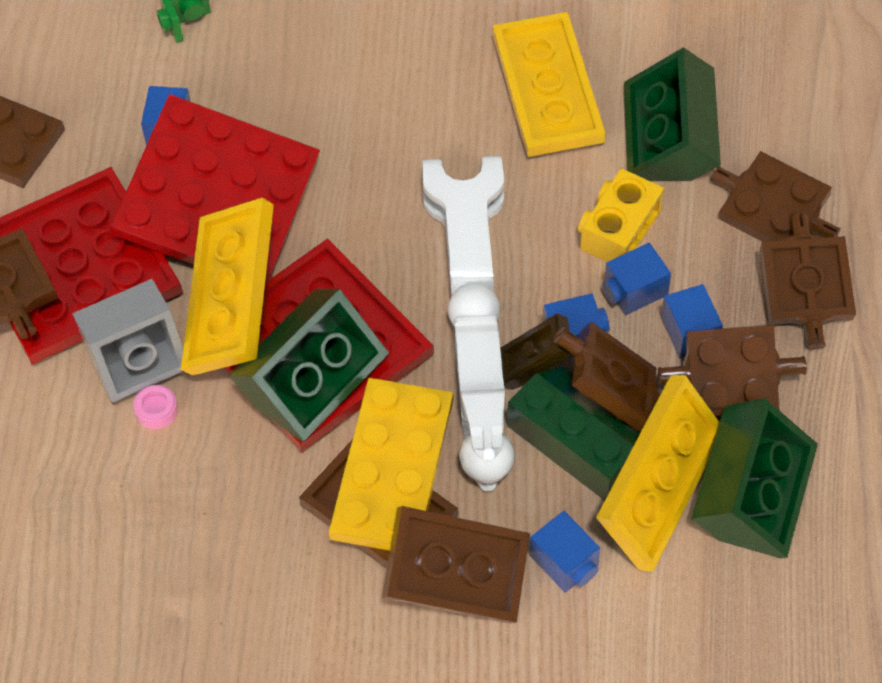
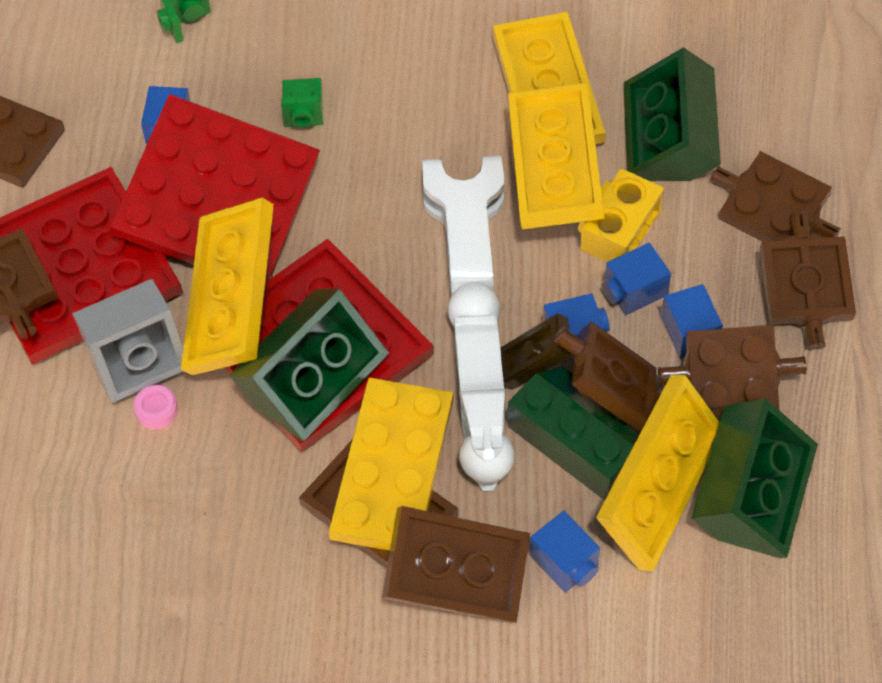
(302, 102): none -> green bracket
(555, 156): none -> yellow plate

